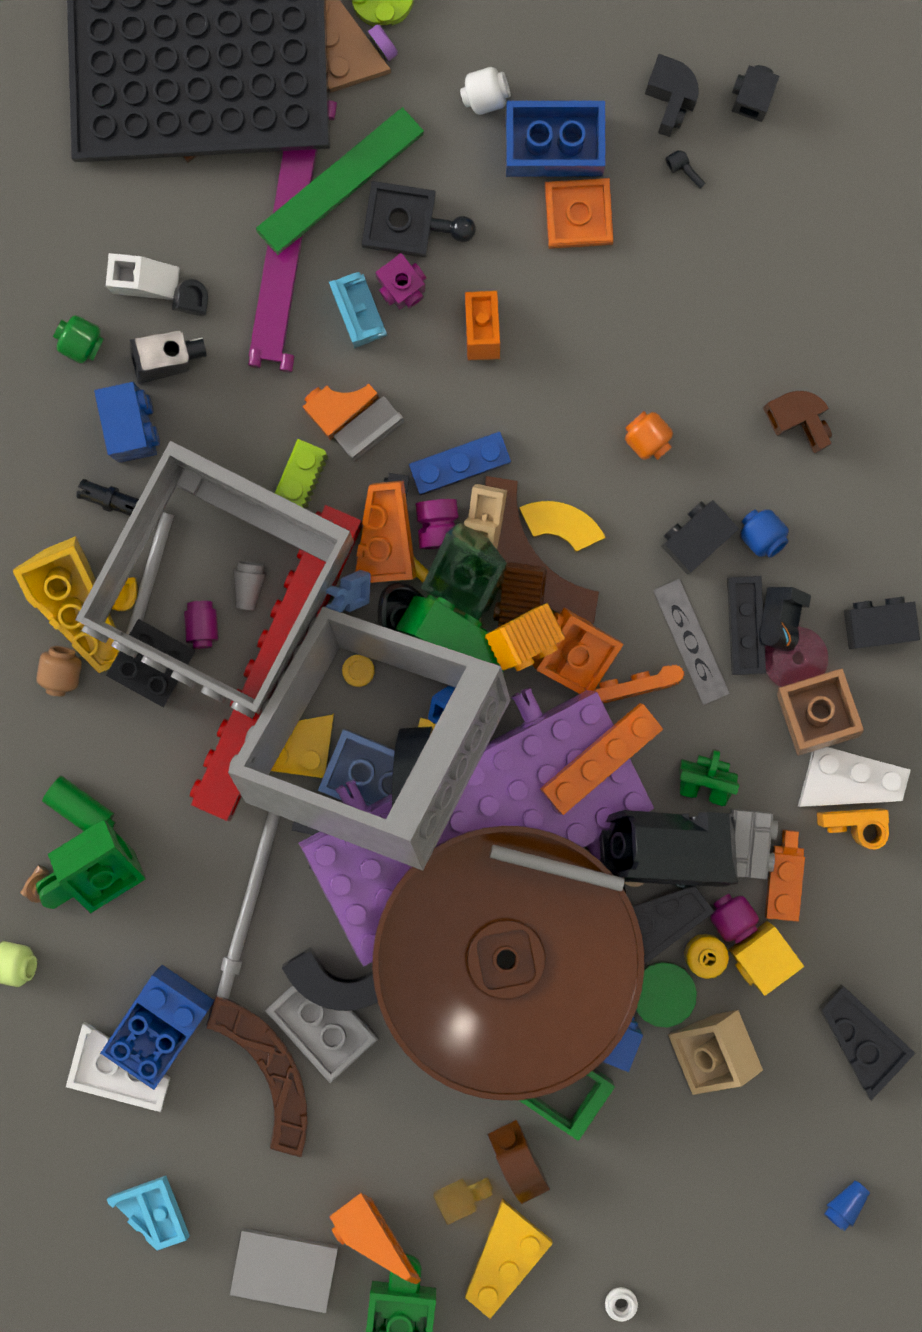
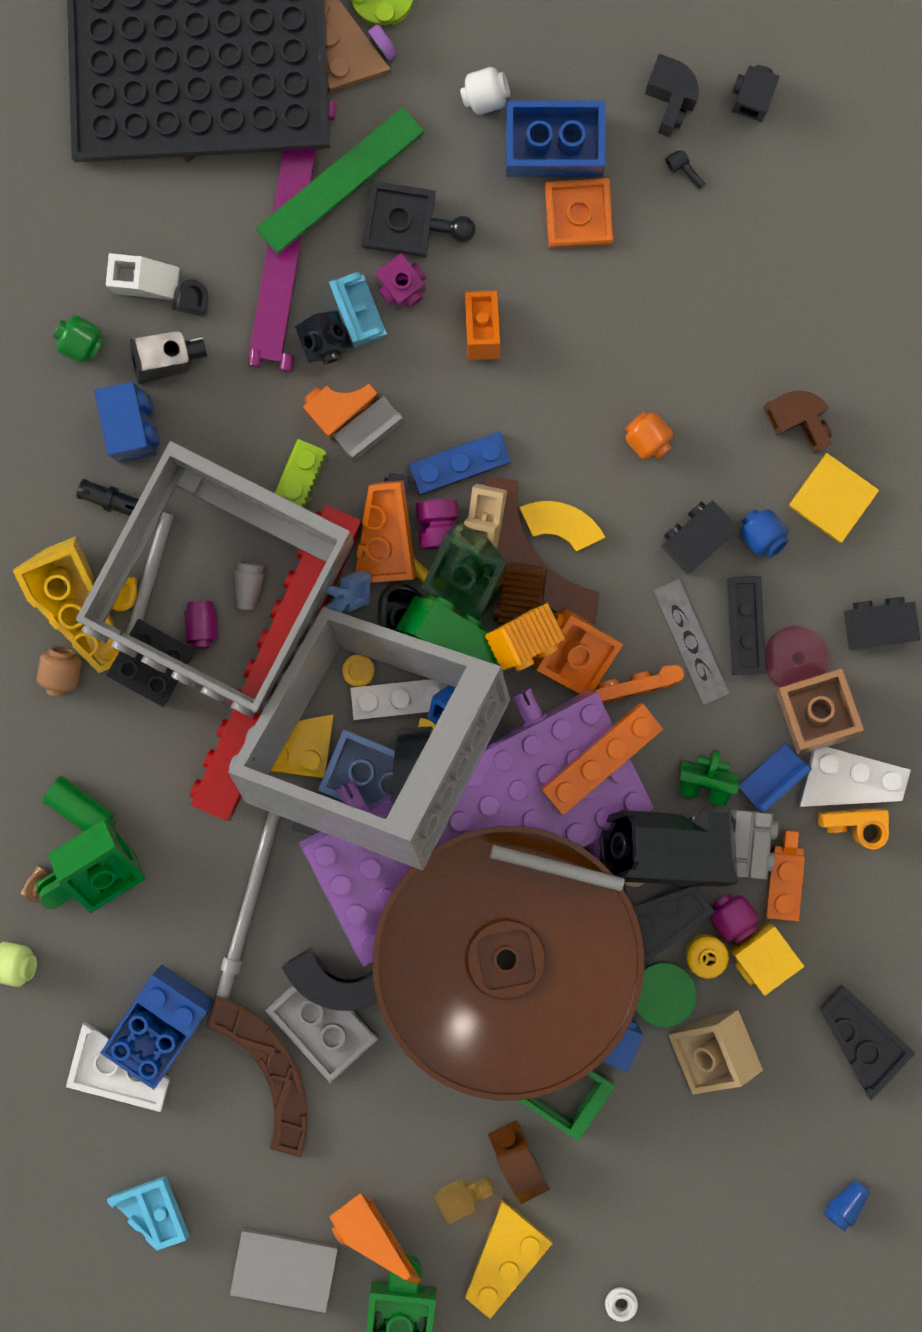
(323, 337): none -> black brick
(394, 698): none -> white plate
(773, 778): none -> blue panel
(782, 617): black leg -> none
(833, 498): none -> yellow tile

